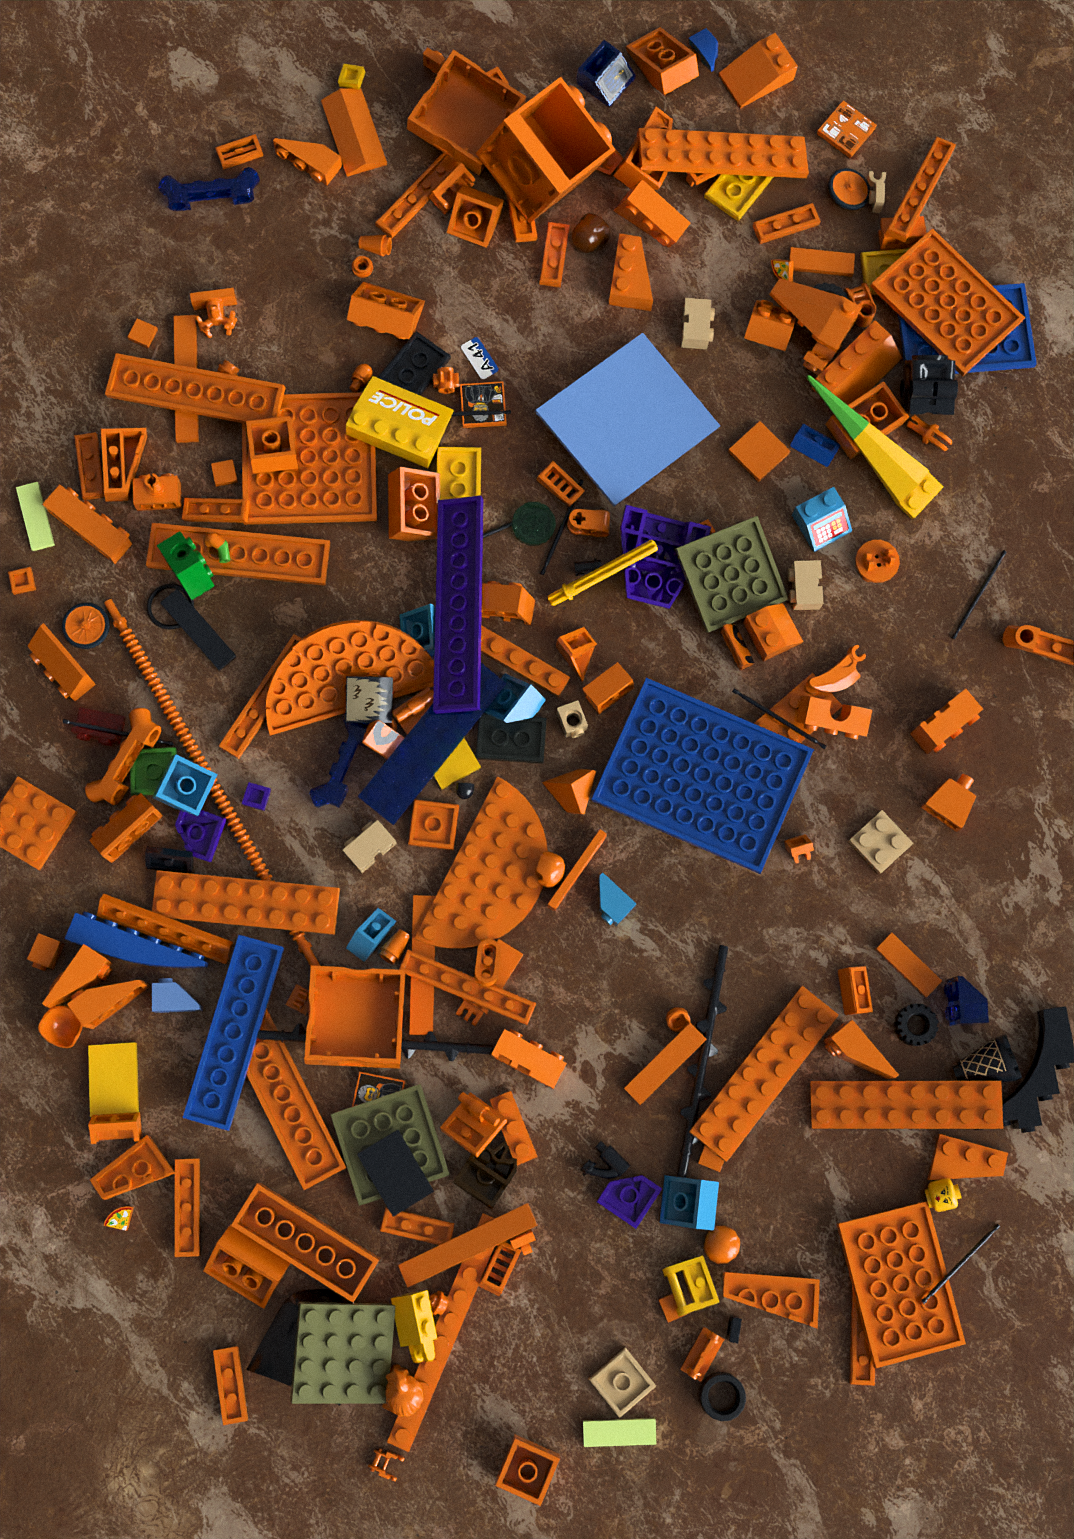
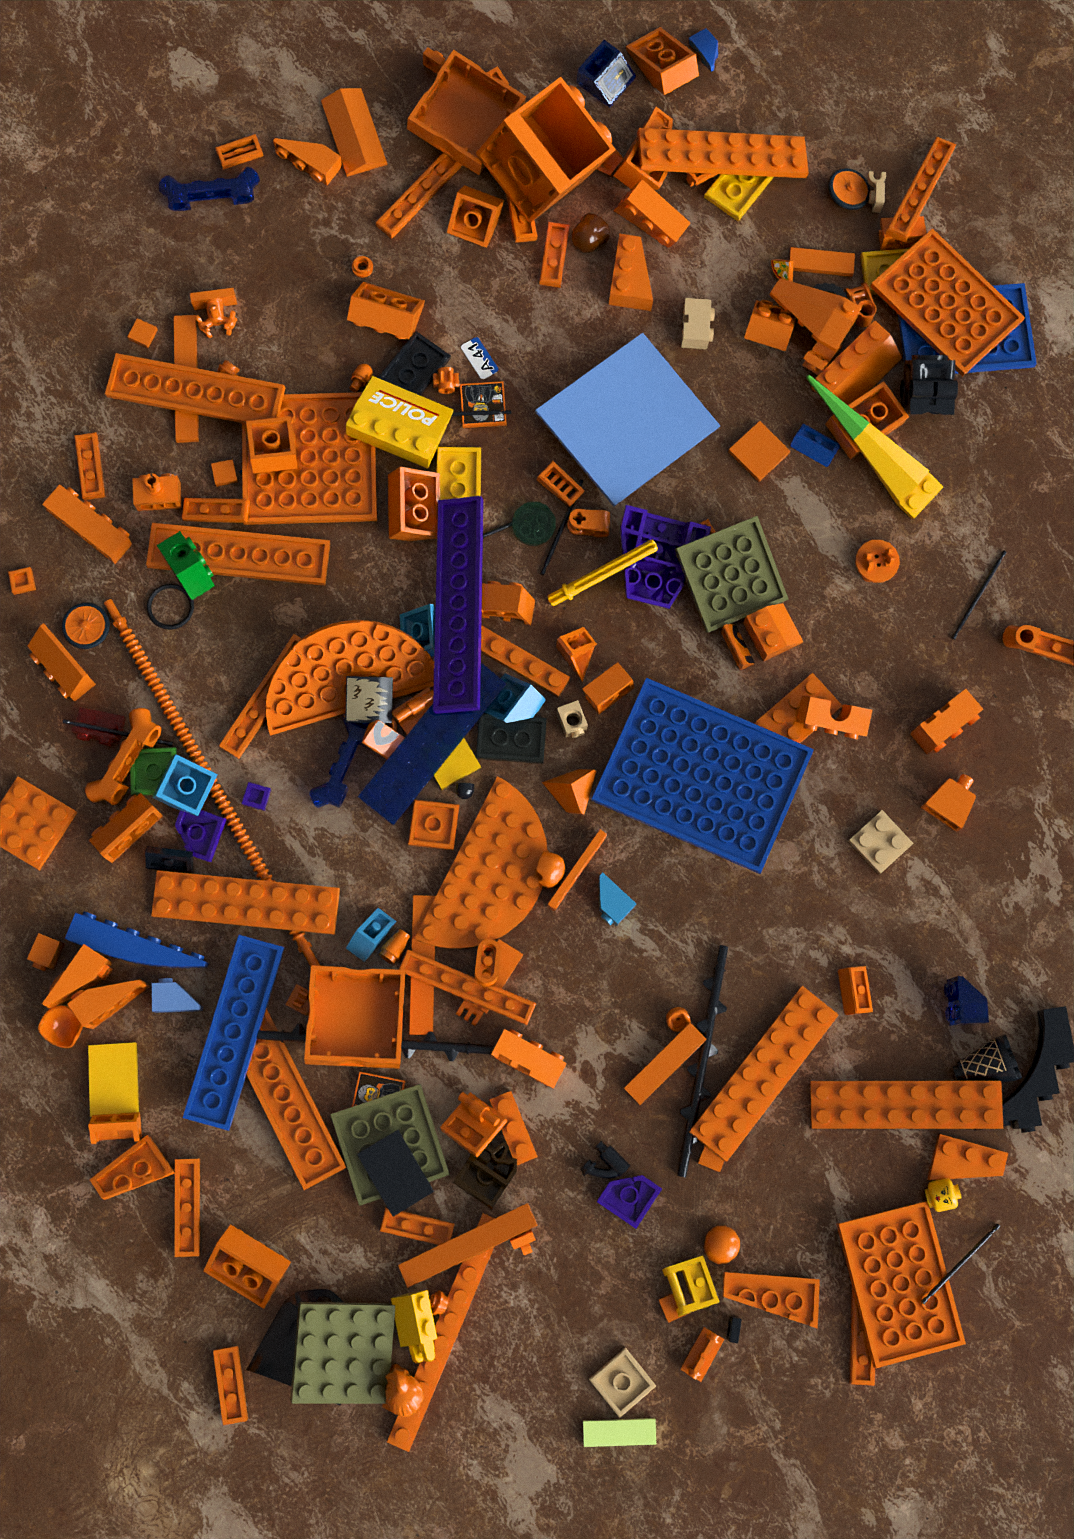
(35, 516): yellowish green tile -> none
(120, 1218): tile -> none
(121, 458): orange wedge -> none
(164, 928): orange plate -> none
(198, 629): black tile -> none
(220, 544): arm -> none
(305, 1242): orange brick -> none
(351, 76): yellow plate -> none
(367, 845): tan brick -> none
(376, 244): orange cone -> none
(382, 1472): orange piece -> none
(446, 192): orange hinge -> none
(497, 1290): orange slope -> none
(527, 1470): orange brick -> none
(586, 567): black pin -> none
(689, 1202): dark azure slope -> none
(740, 1394): black tyre -> none
(759, 71): orange slope -> none
(785, 722): black piece -> none
(786, 223): orange tile -> none
(798, 846): orange tile -> none
(805, 588): tan brick -> none
(822, 519): dark azure slope -> none
(840, 676): orange piece -> none
(846, 129): orange tile -> none
(854, 1047): orange slope -> none
(908, 965): orange tile -> none
(928, 431): orange arm -> none
(929, 1018): black tyre -> none

